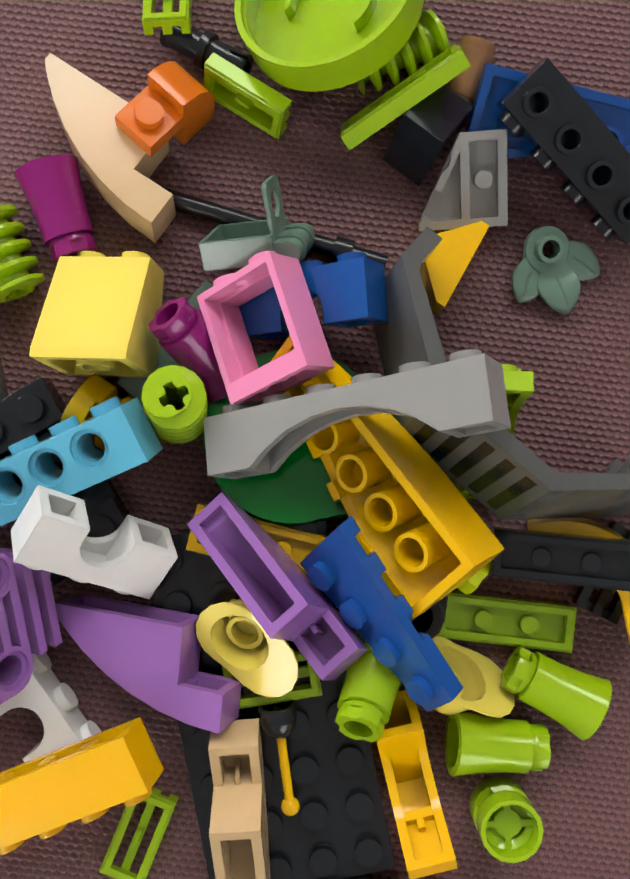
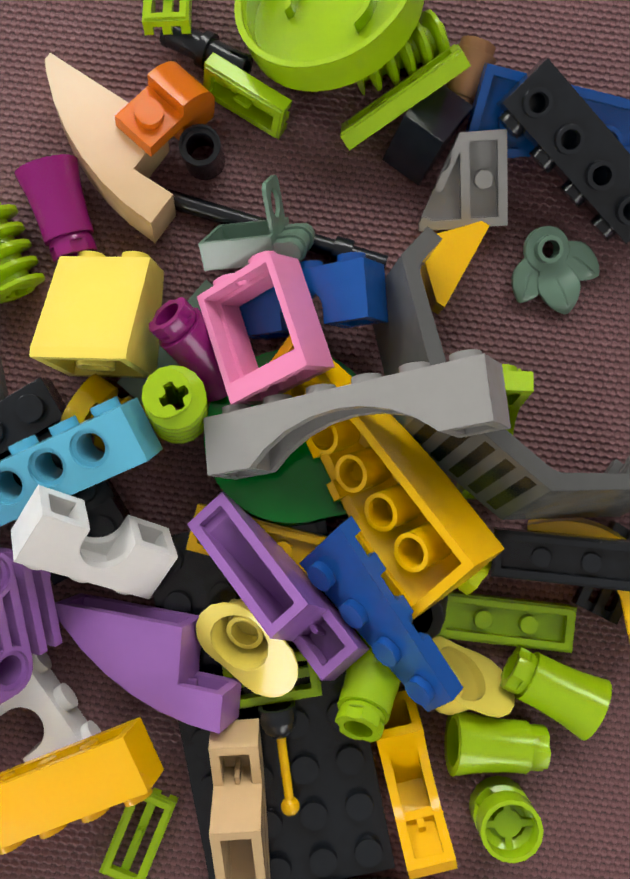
(197, 136): none -> black beam

